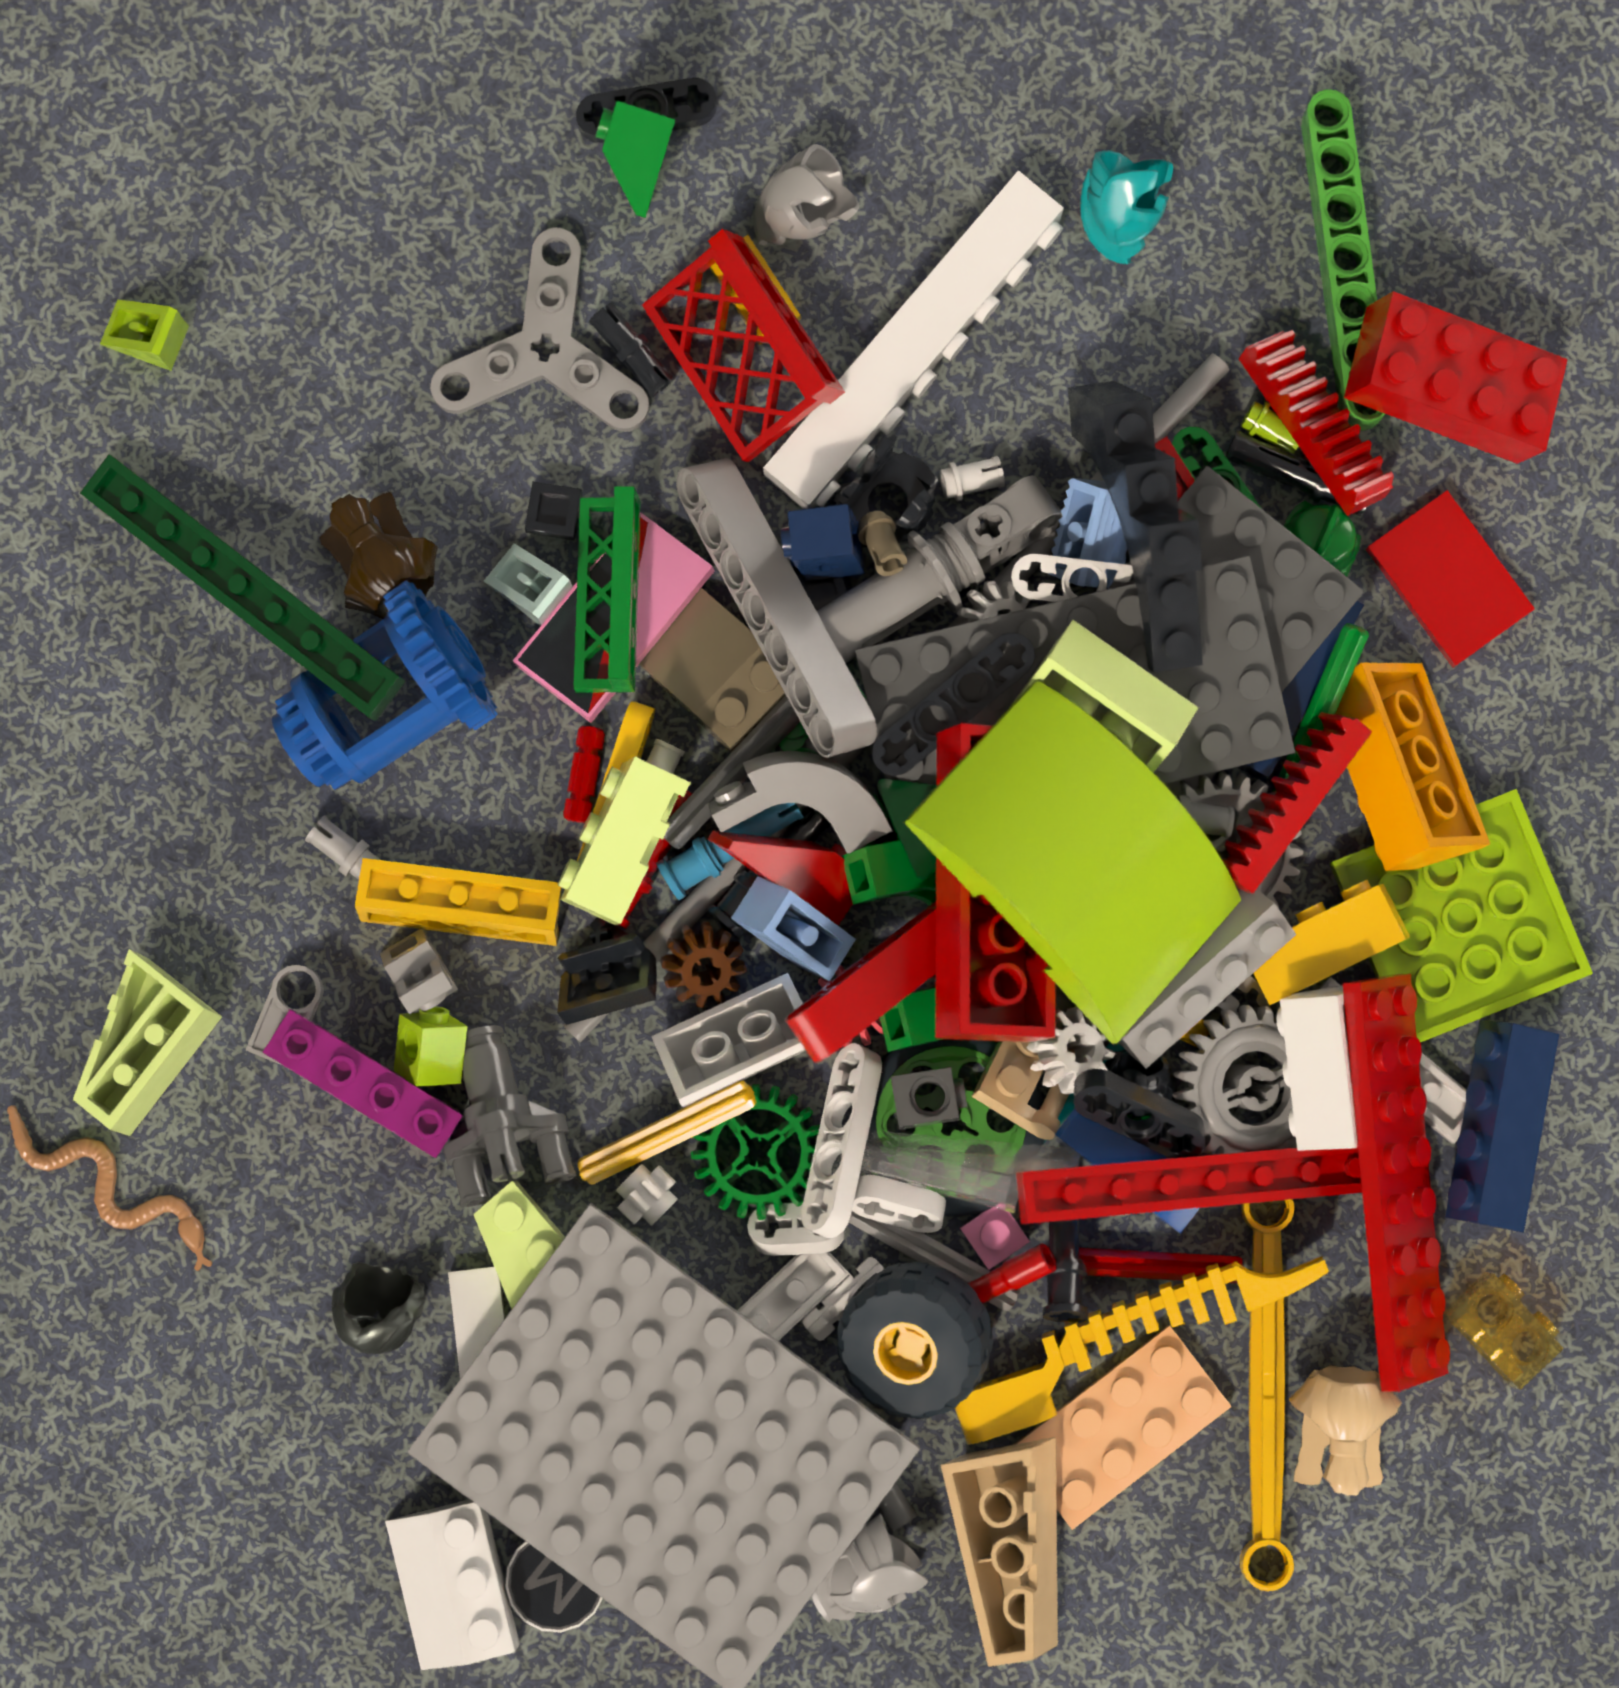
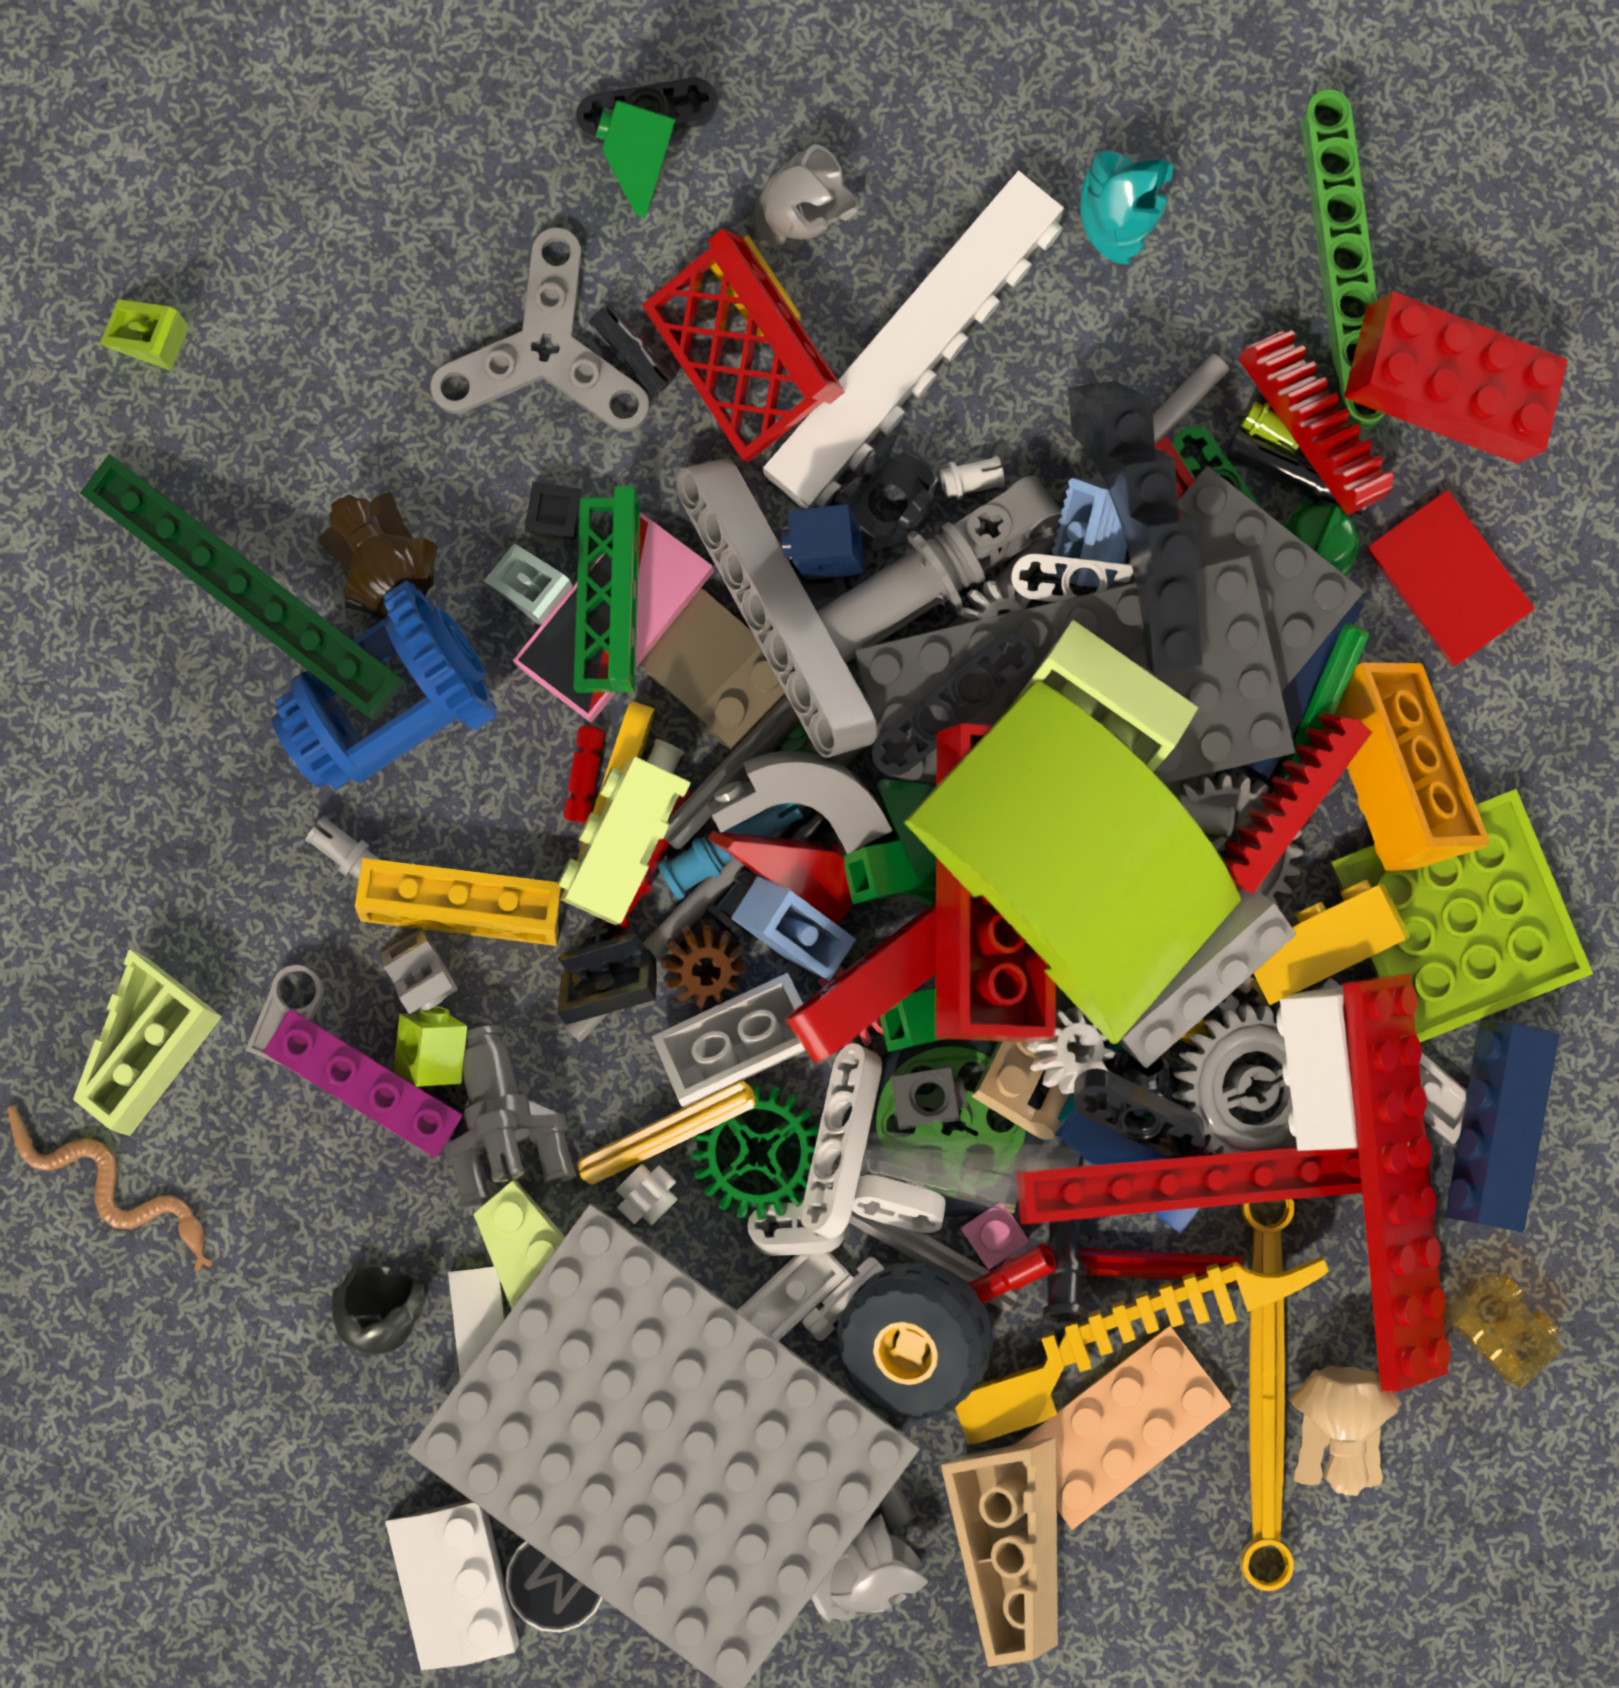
(878, 534): dark tan pin -> none

